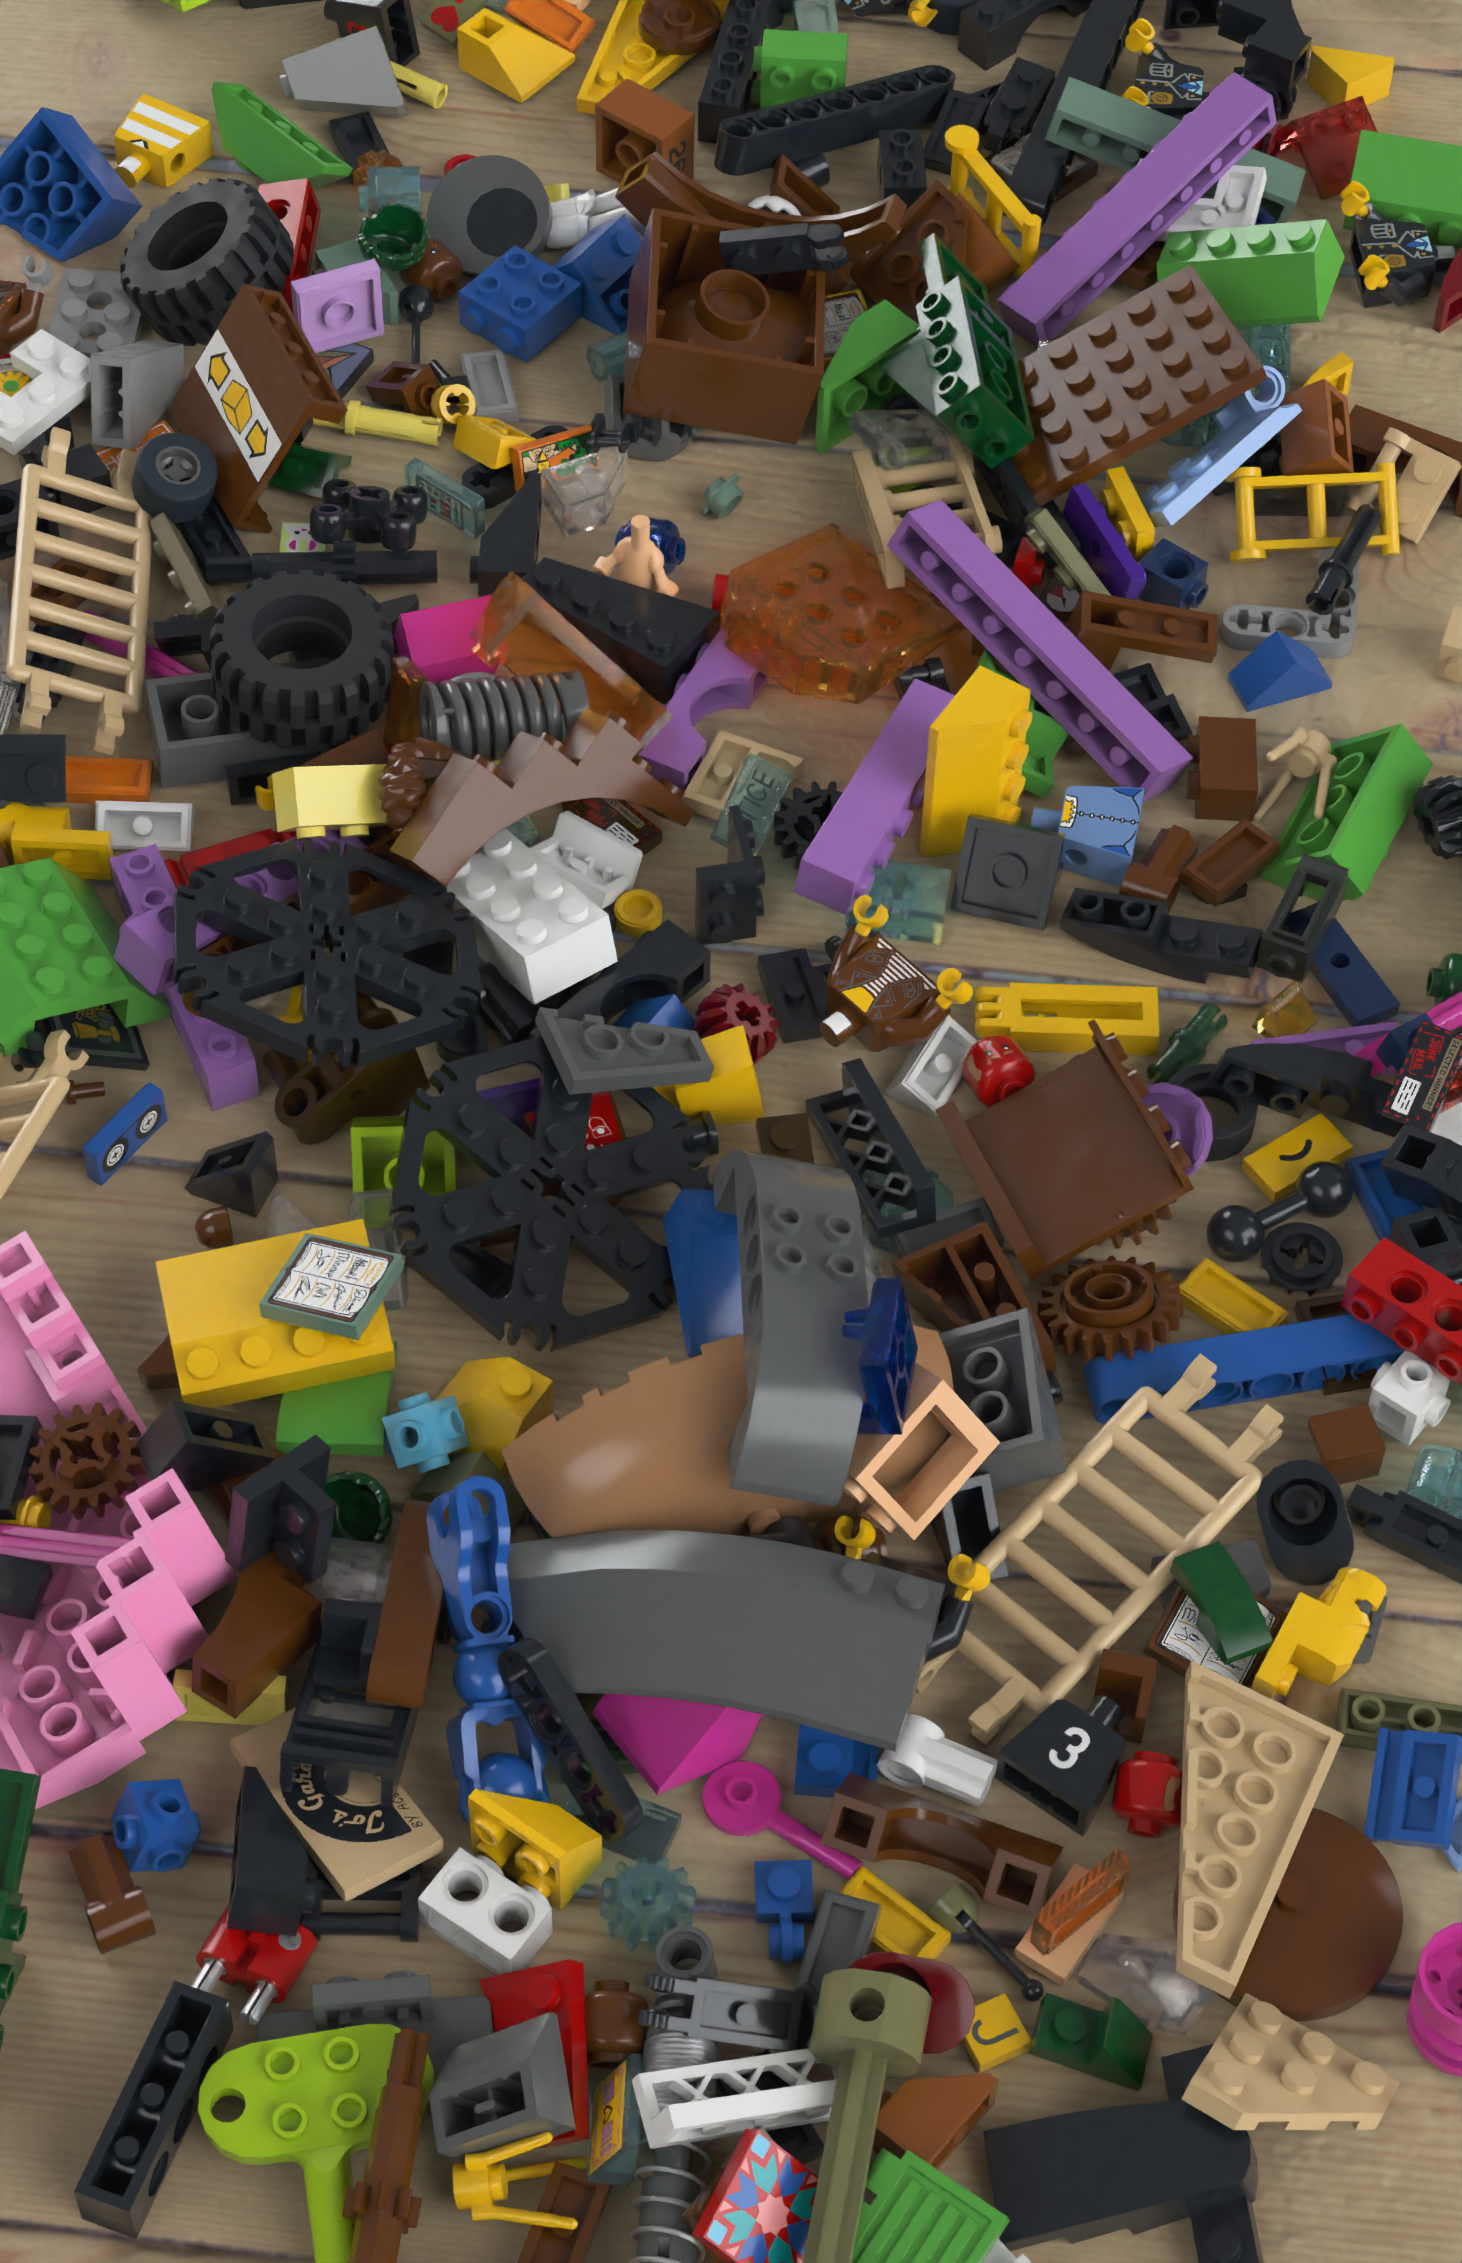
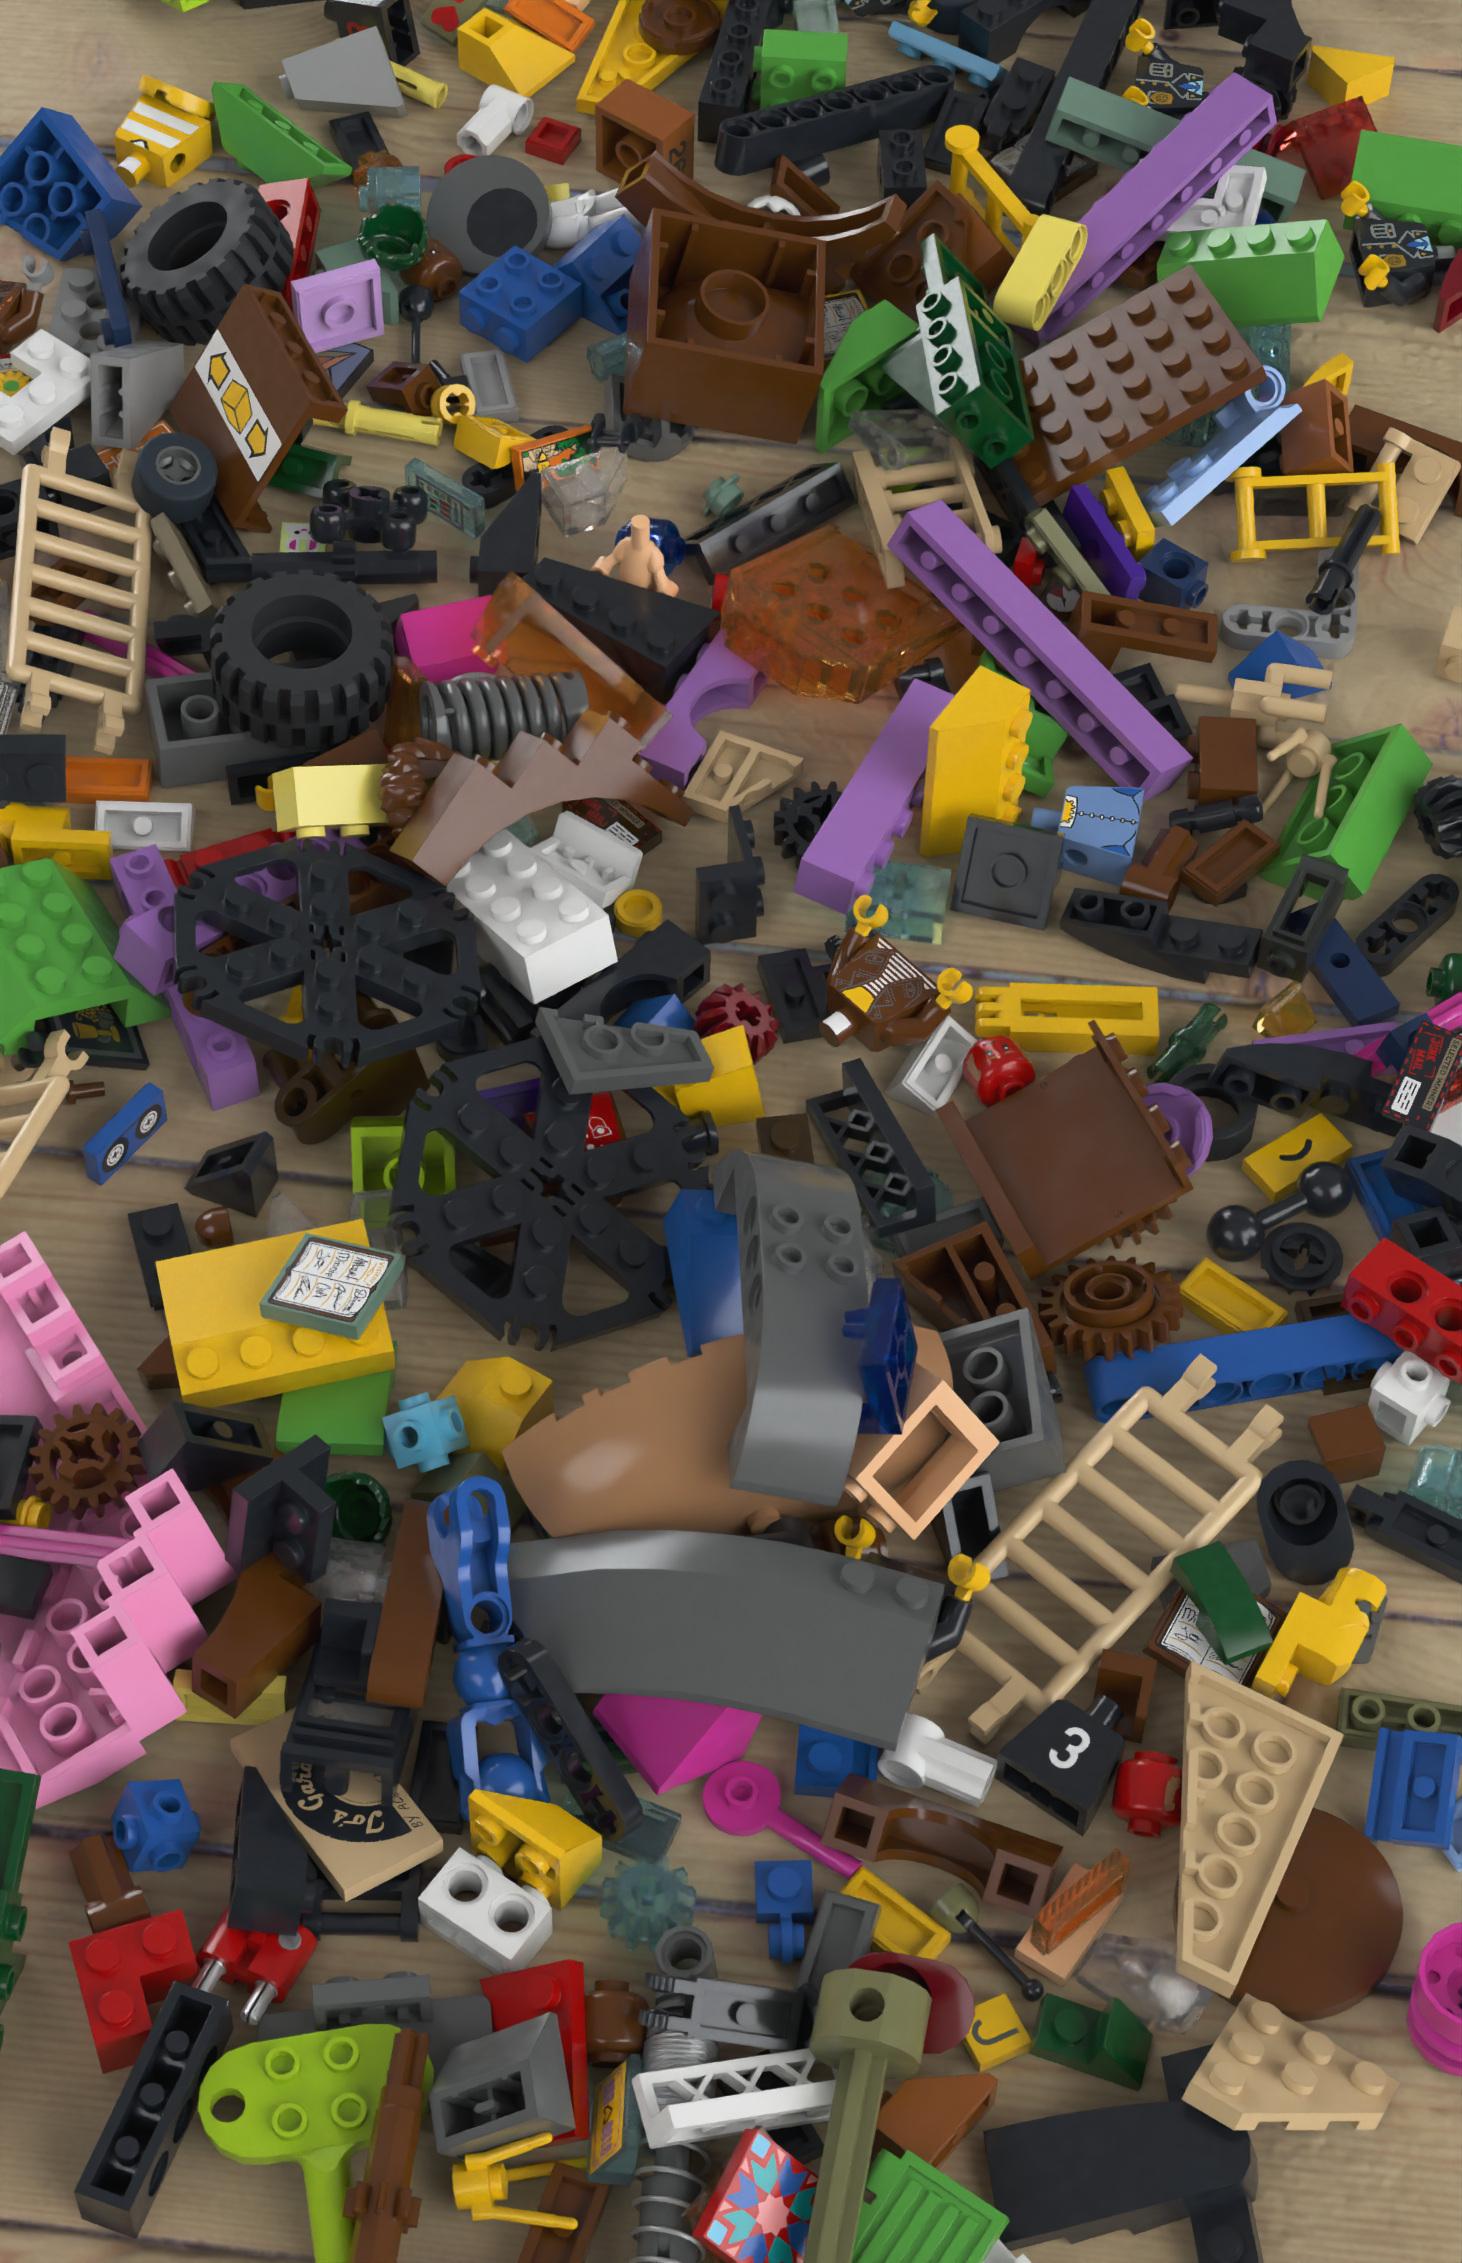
(96, 242): none -> dark blue plate
(123, 1974): none -> red brick
(157, 1237): none -> black hinge
(177, 97): none -> yellow tile
(433, 1781): none -> black tile
(498, 116): none -> white piece
(553, 140): none -> red tile
(758, 794): clear light blue tile -> none
(771, 519): none -> black fence
(784, 248): black hinge -> none
(914, 43): none -> dark azure tile
(1040, 272): none -> light yellow beam
(1218, 814): none -> black axle
(1265, 699): none -> tan plant
(1412, 907): none -> black beam

